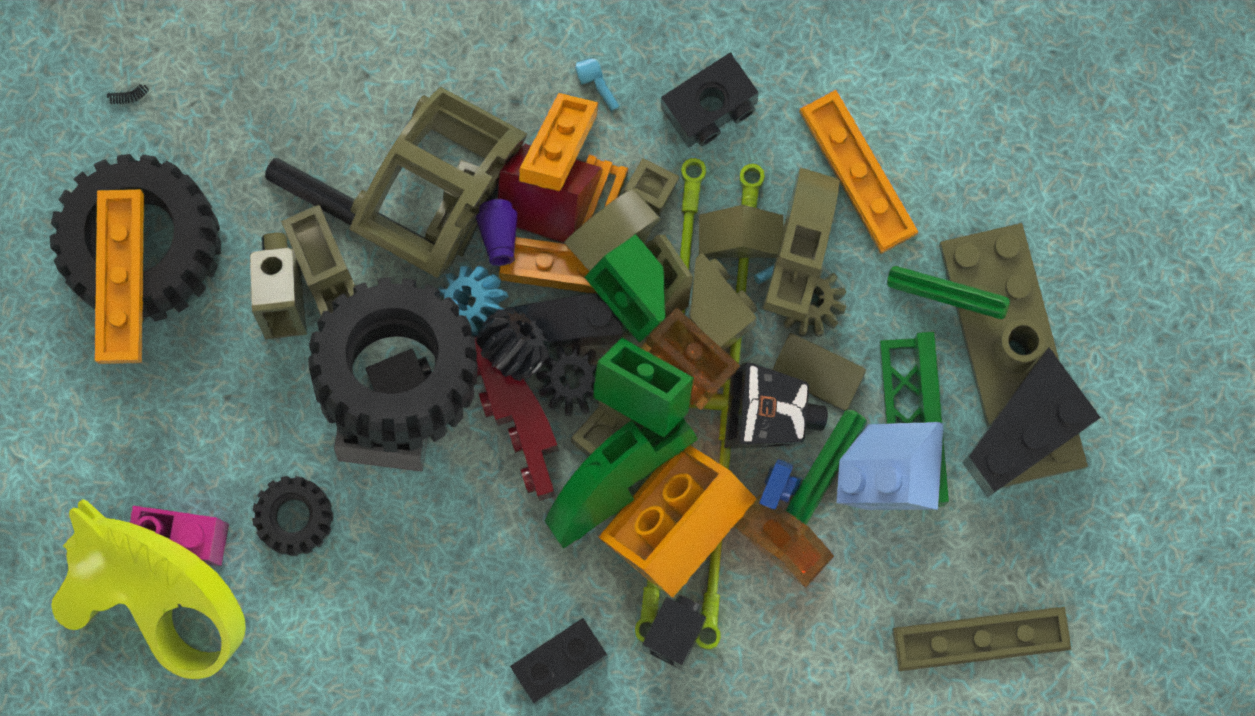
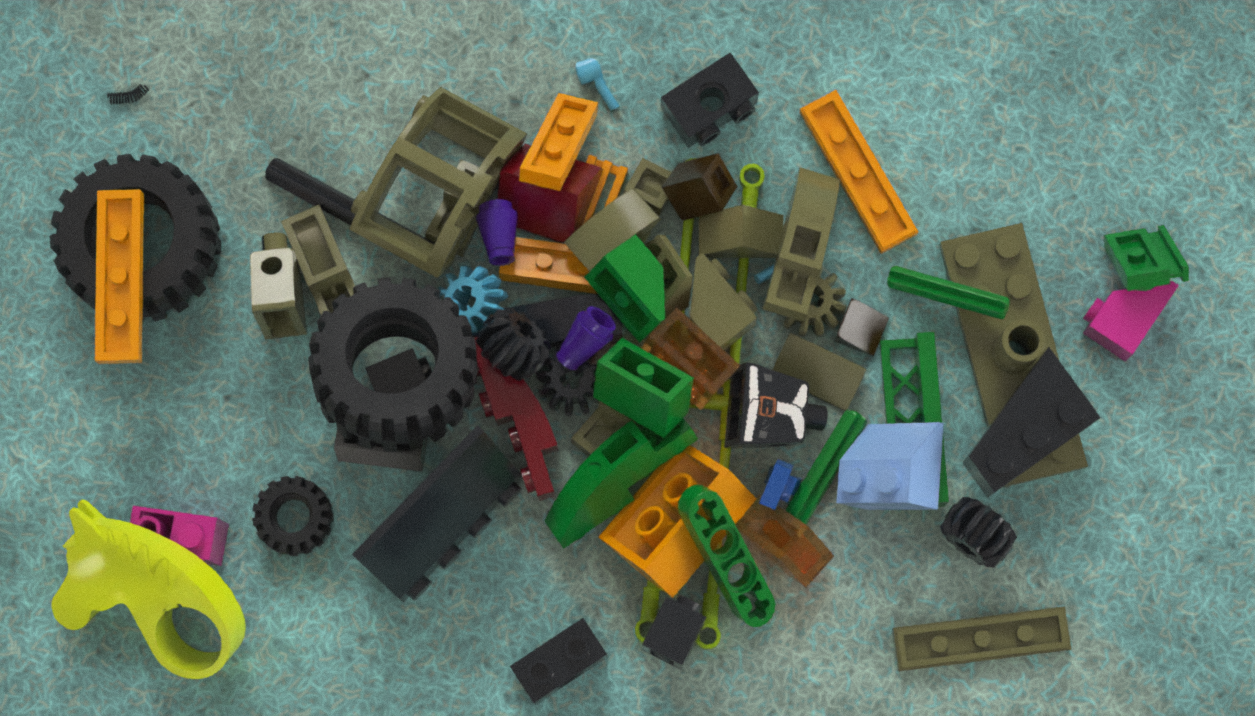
(440, 516): none -> black slope
(587, 335): none -> dark purple cone
(699, 187): none -> dark brown panel
(724, 558): none -> green beam
(861, 328): none -> slope
(978, 532): none -> black gear
(1126, 318): none -> dark pink slope
(1145, 258): none -> green plate

